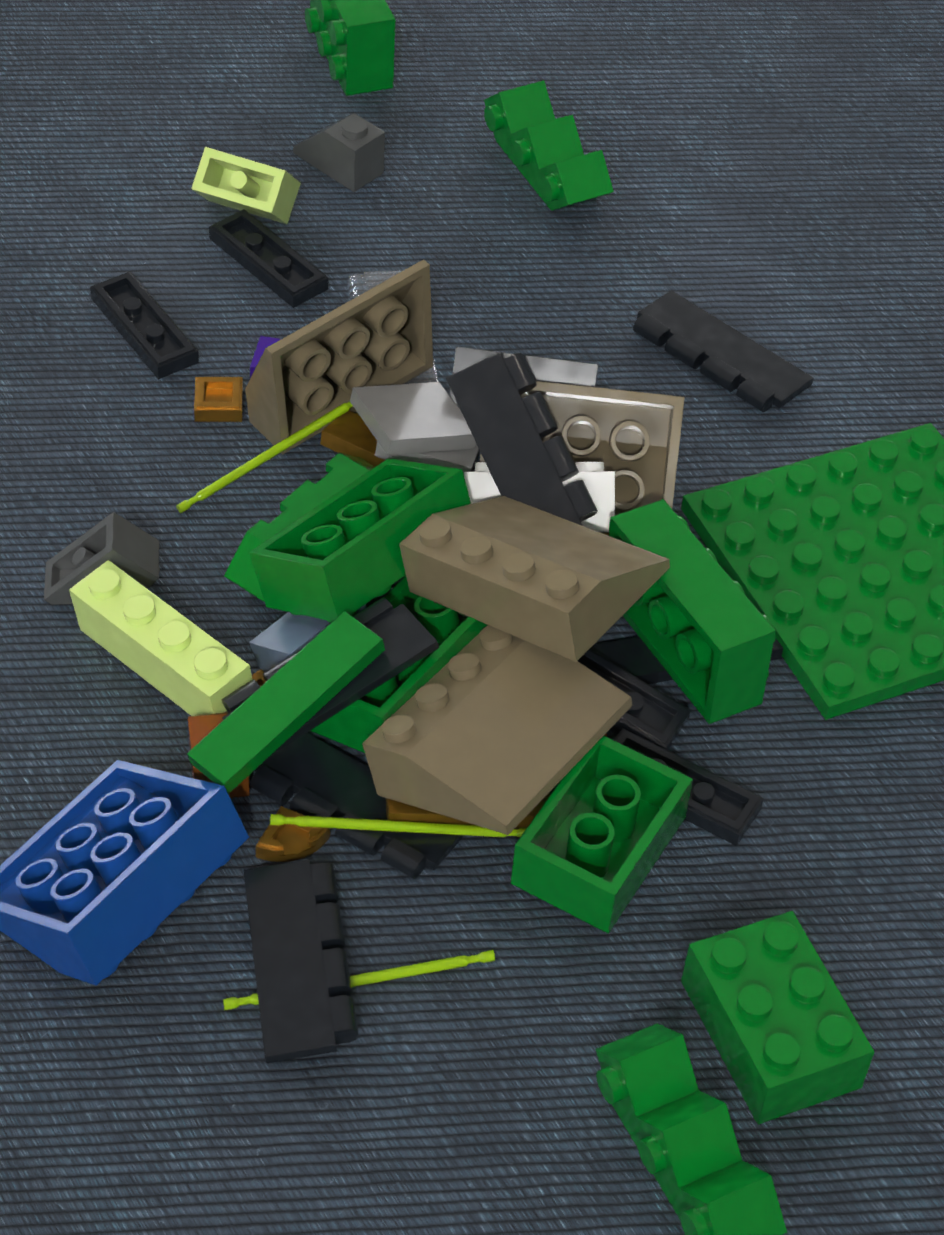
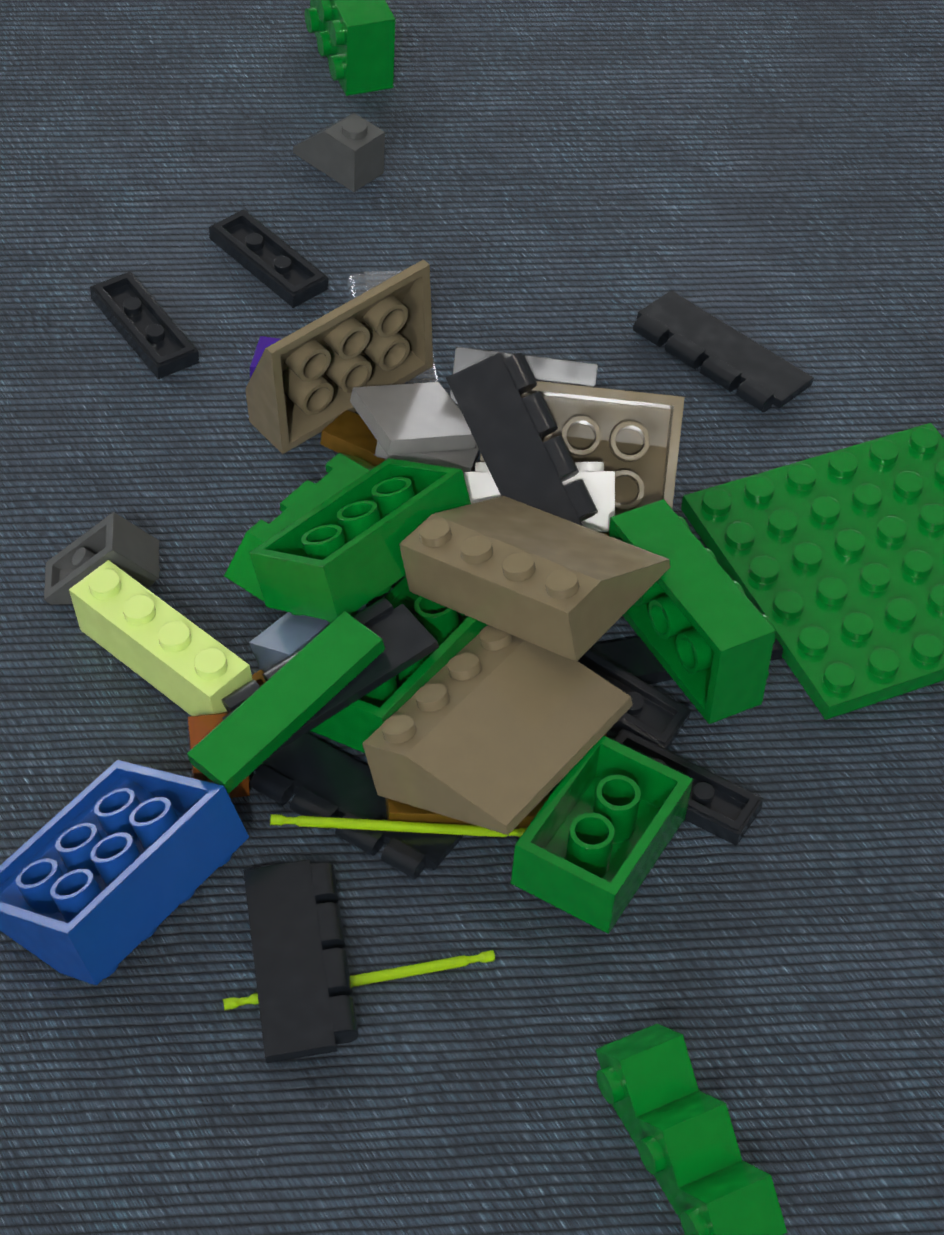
(218, 399): pearl gold tile -> none
(246, 185): yellowish green brick -> none
(264, 456): lime piece -> none
(290, 841): pearl gold tile -> none
(546, 147): green brick -> none
(776, 1017): green brick -> none

